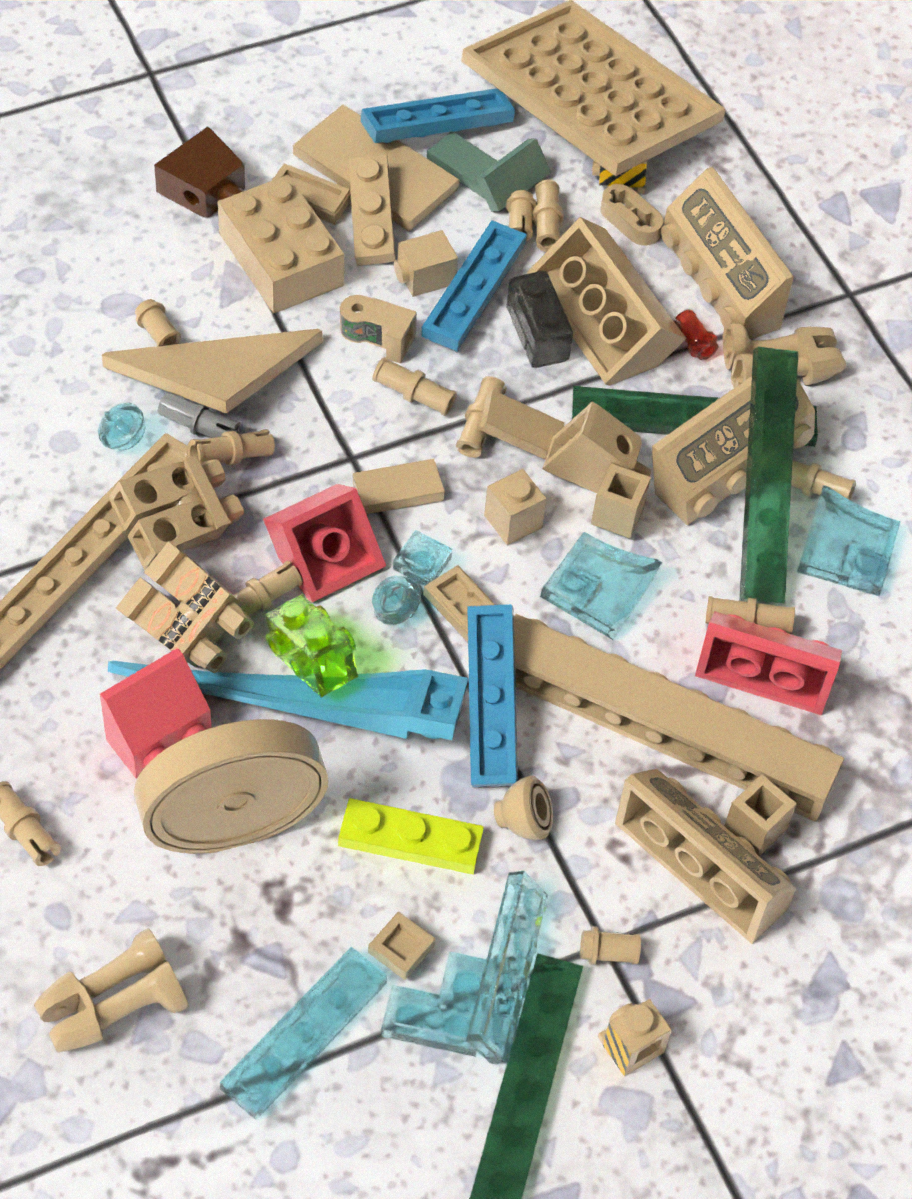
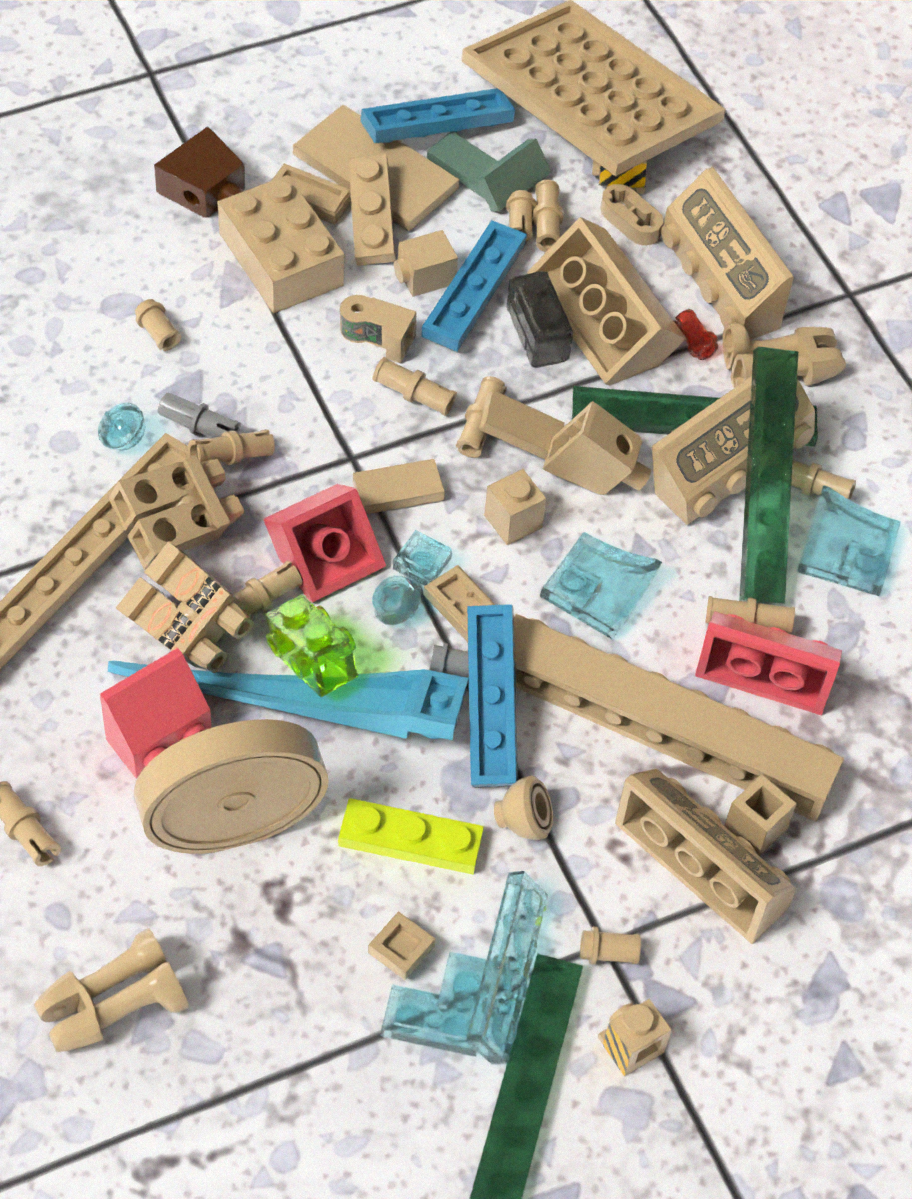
(215, 371): tan tile -> none
(303, 1033): clear light blue plate -> none
(450, 661): none -> light grey pin
(620, 500): tan brick -> none

